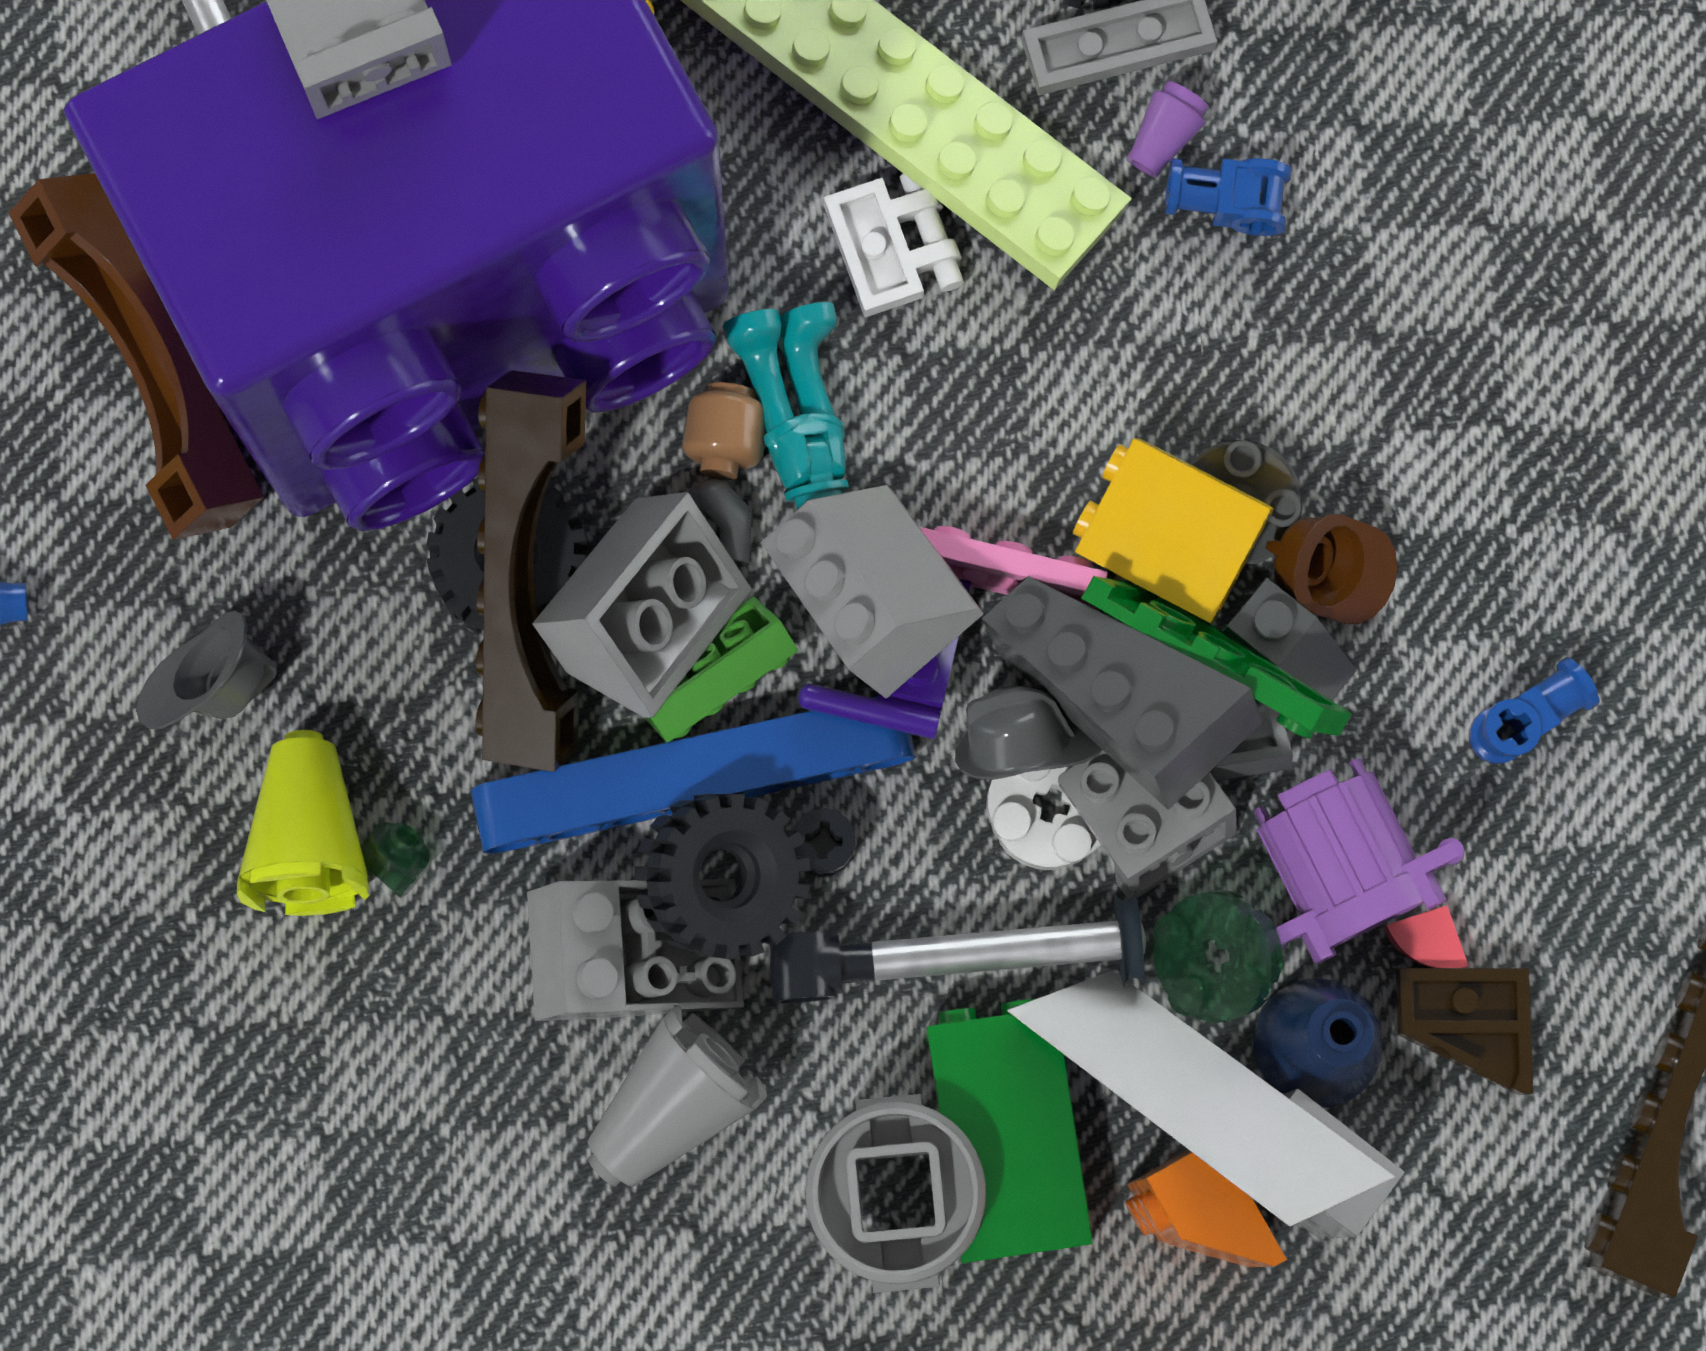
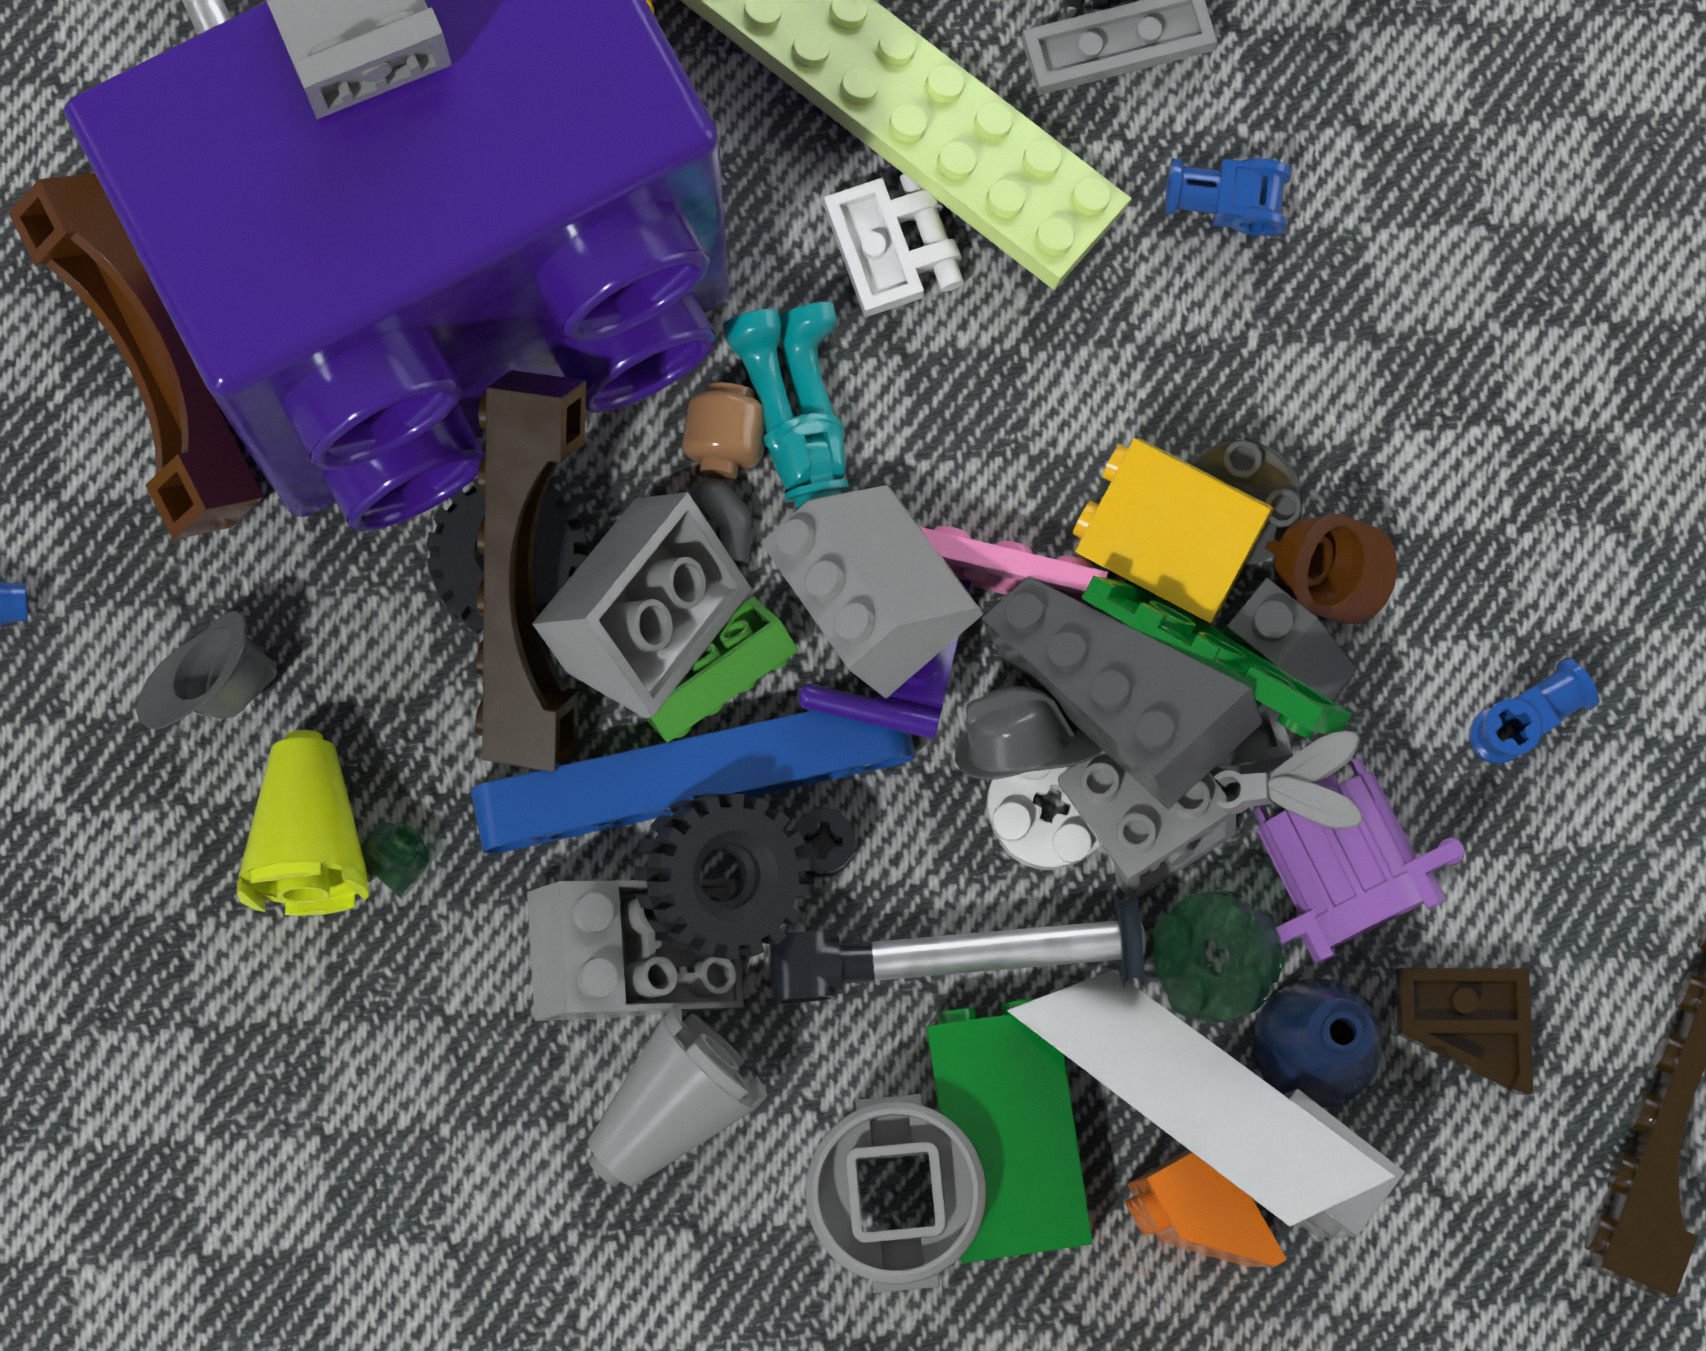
(1167, 126): medium lavender cone -> none
(1295, 785): none -> light grey piece
(1428, 939): coral tile -> none

